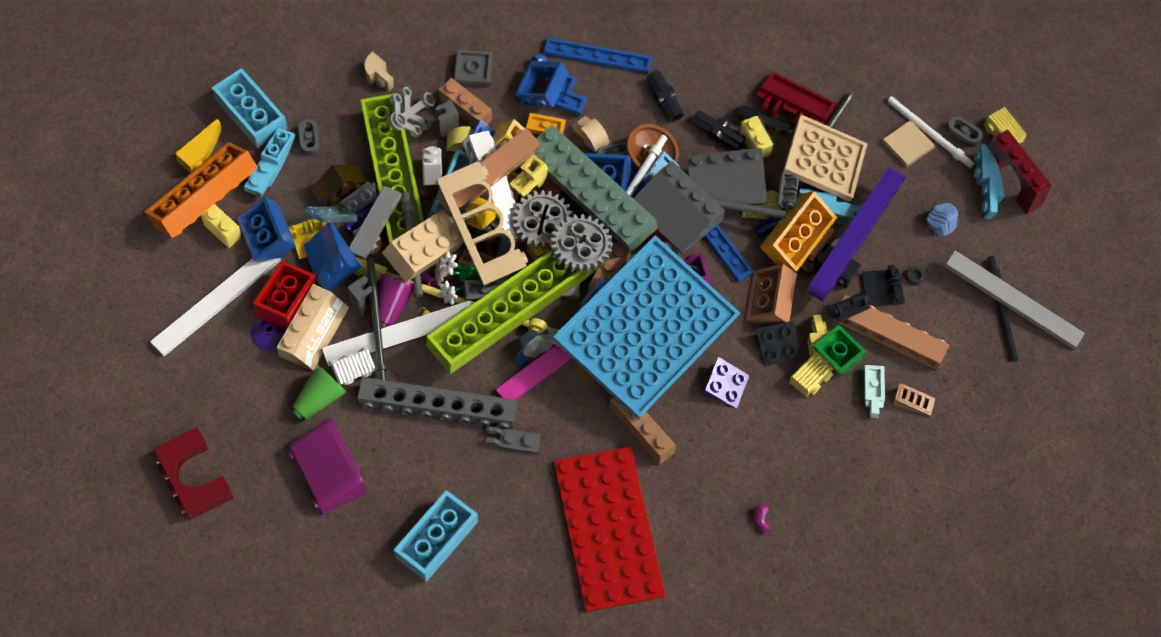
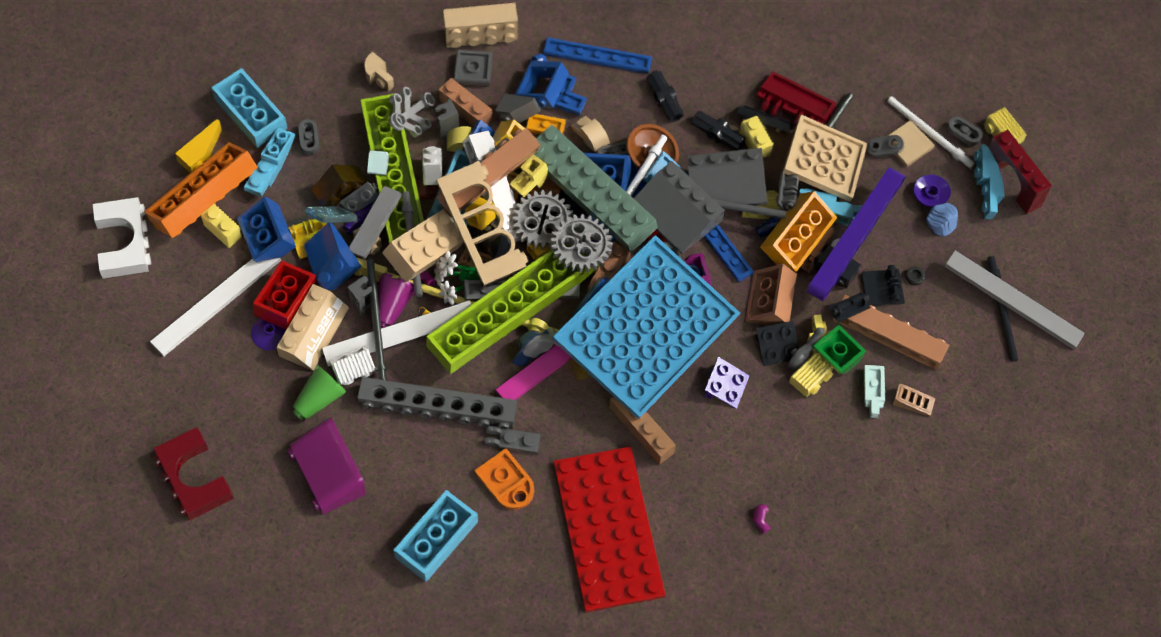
(134, 257): none -> white arch
(378, 162): none -> light aqua slope
(481, 25): none -> tan brick
(505, 479): none -> orange tile
(517, 108): none -> dark grey slope
(802, 354): none -> dark grey piece
(885, 147): none -> dark grey plate
(933, 184): none -> dark purple dish

